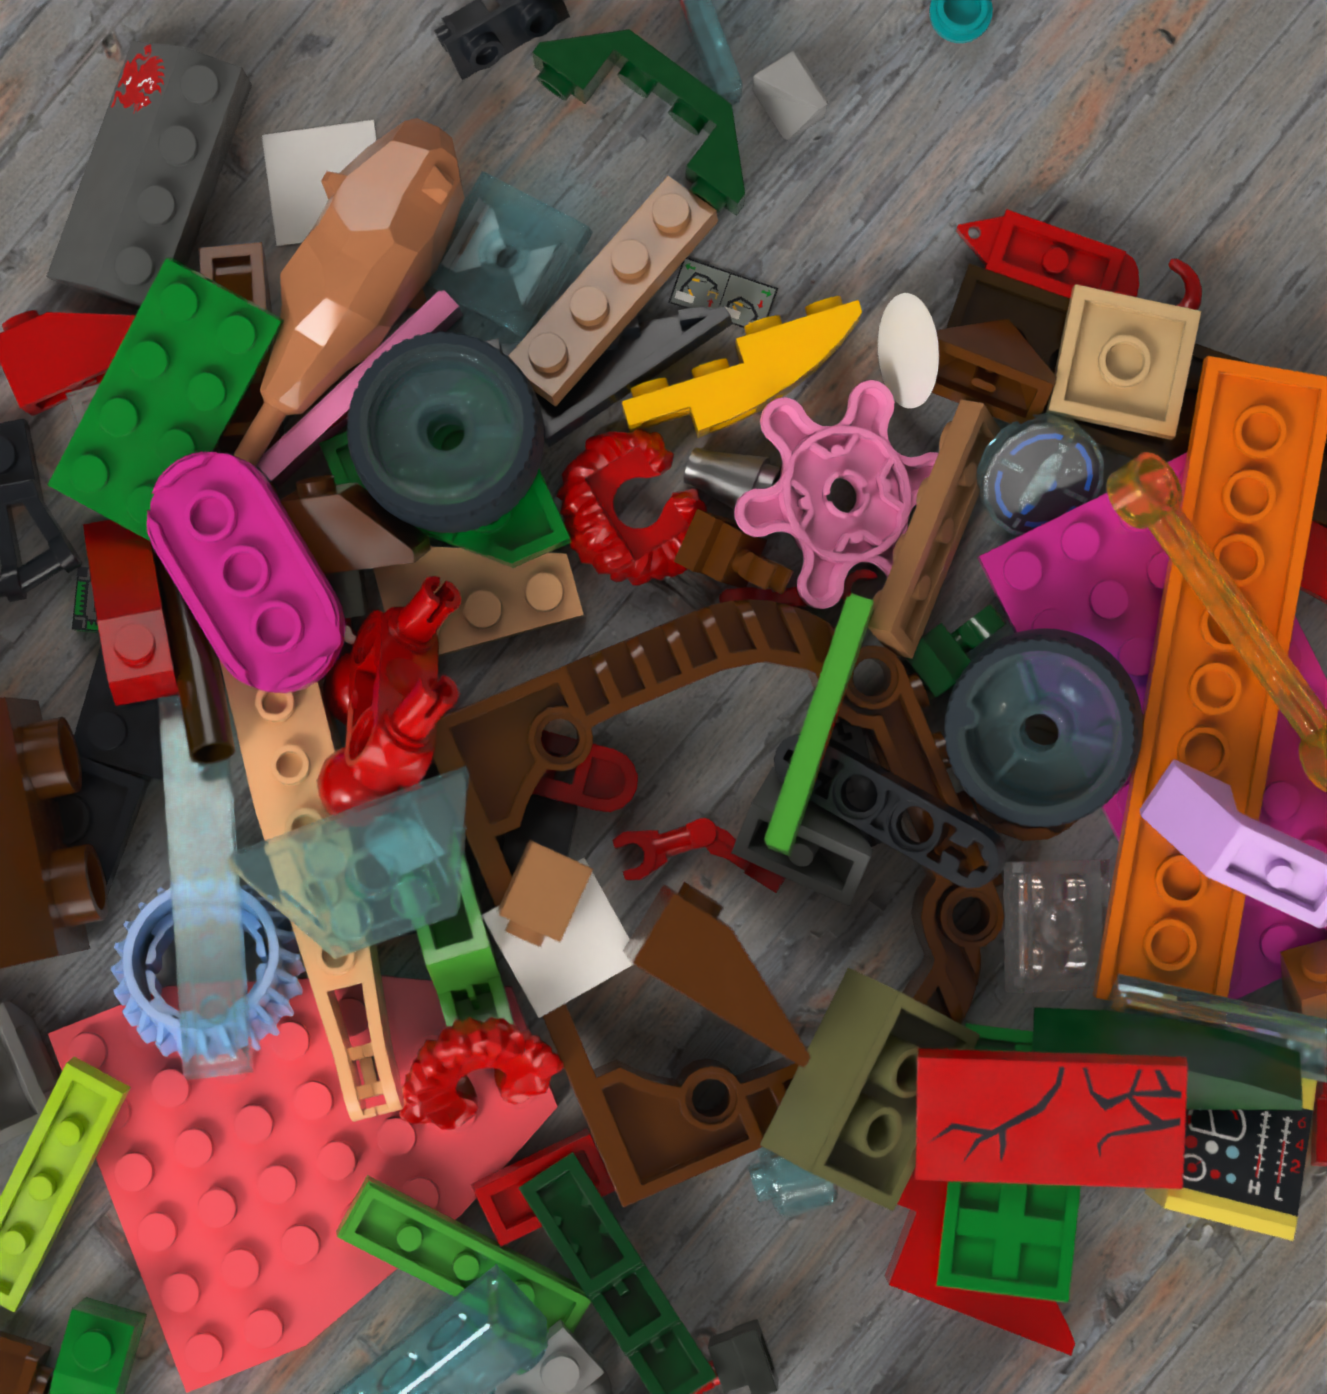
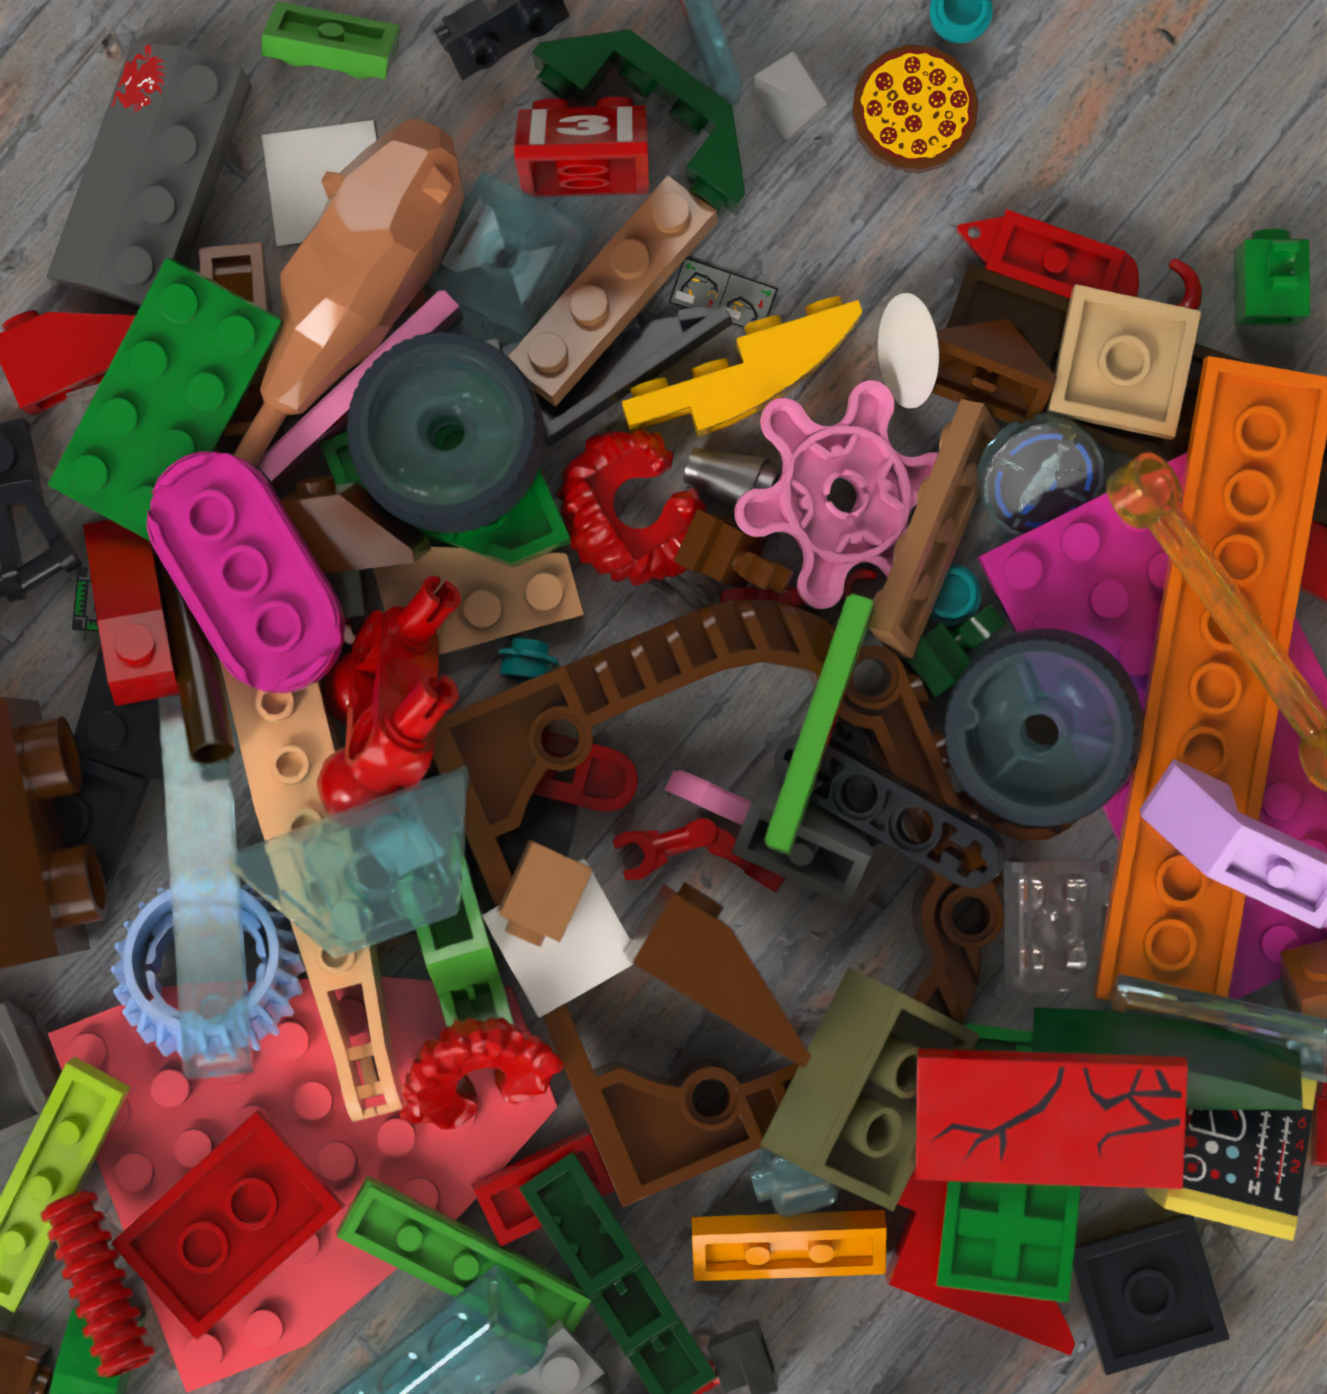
(97, 1284): none -> red piece
(227, 1224): none -> red plate
(330, 40): none -> bright green plate
(526, 659): none -> teal plate
(582, 148): none -> red slope
(708, 796): none -> bright pink tile
(789, 1247): none -> light orange plate
(914, 108): none -> tile
(957, 597): none -> teal plate
(1148, 1293): none -> black plate
(1271, 279): none -> green brick

